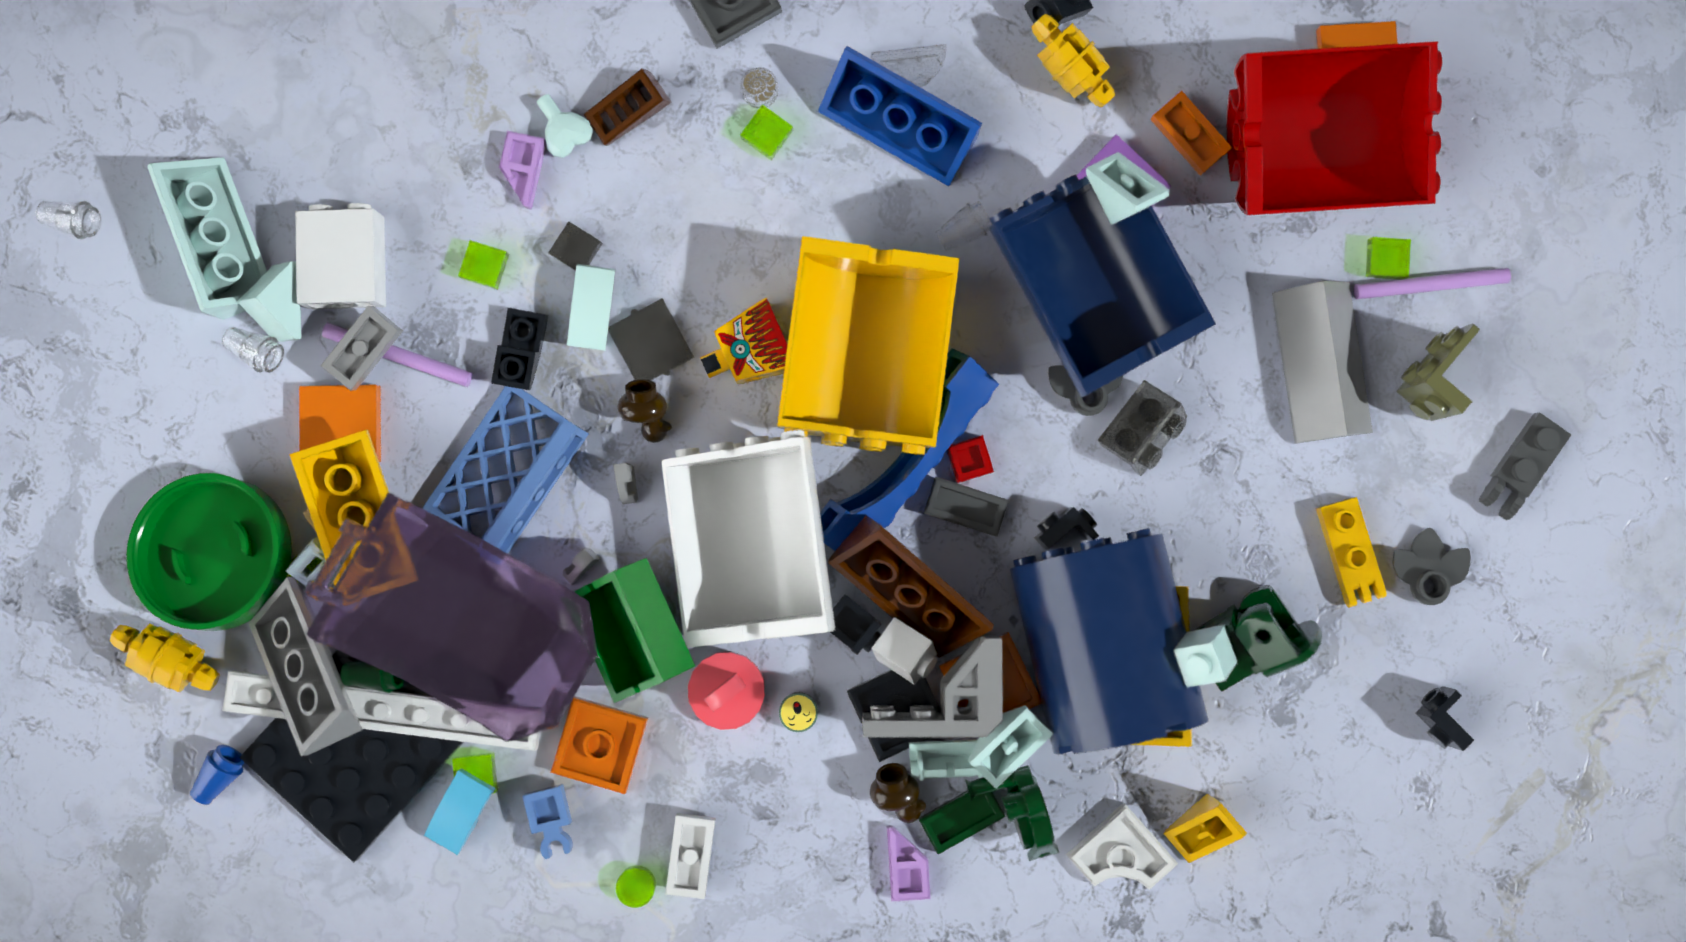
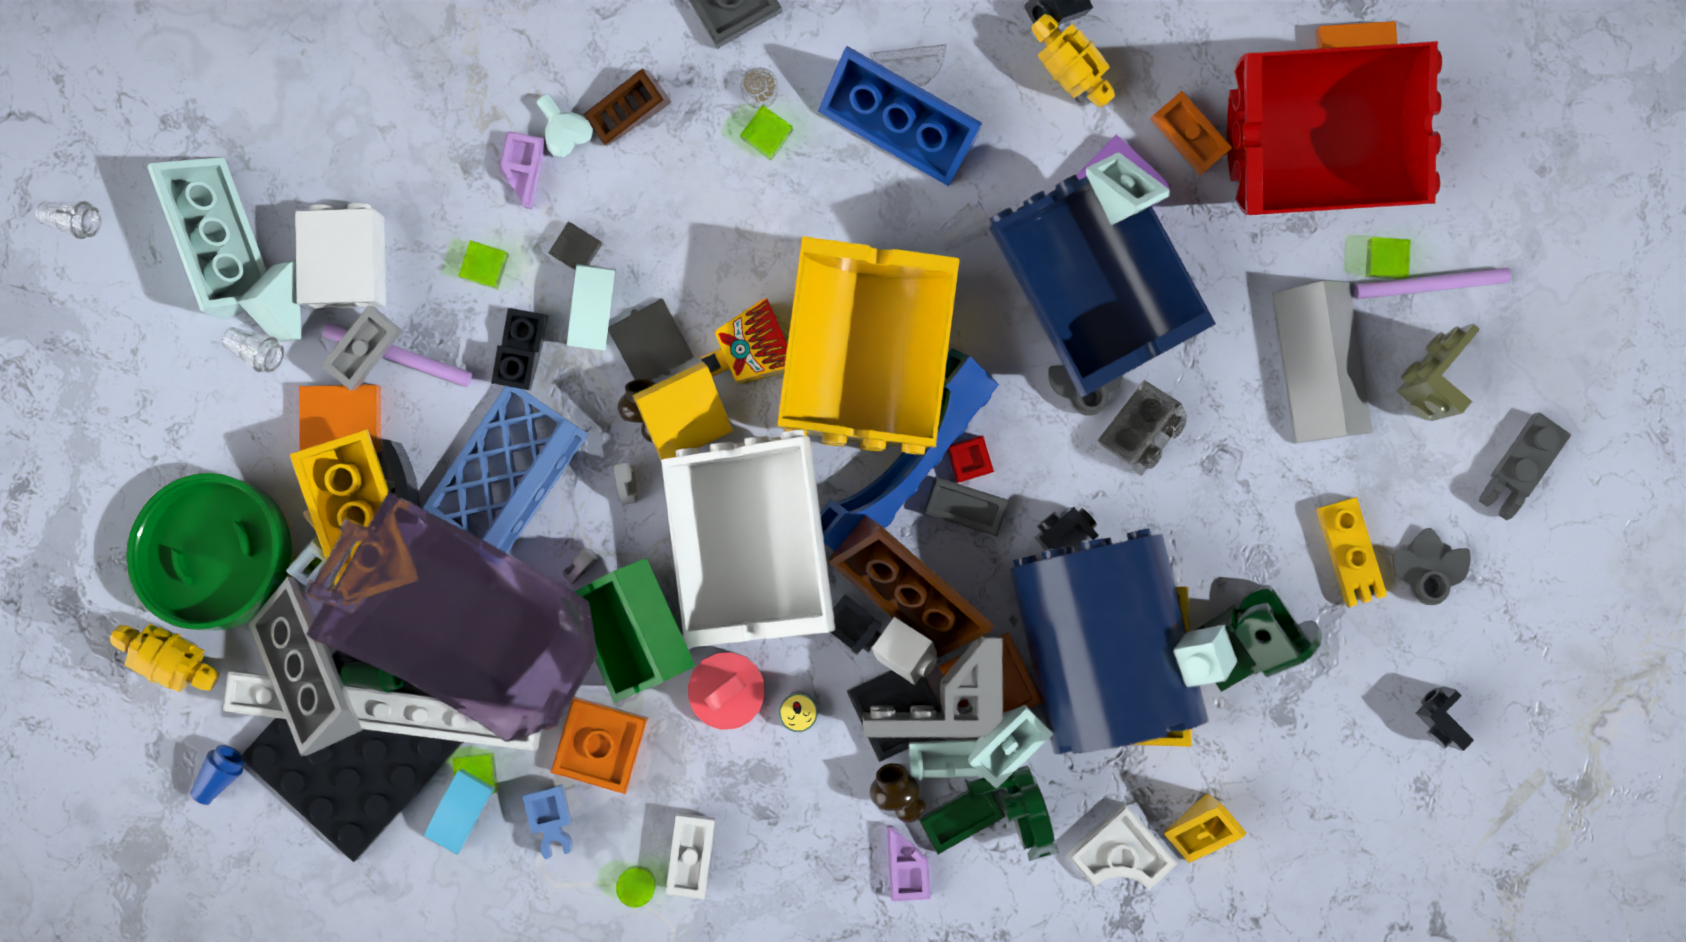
(397, 467): none -> black slope
(683, 411): none -> yellow tile

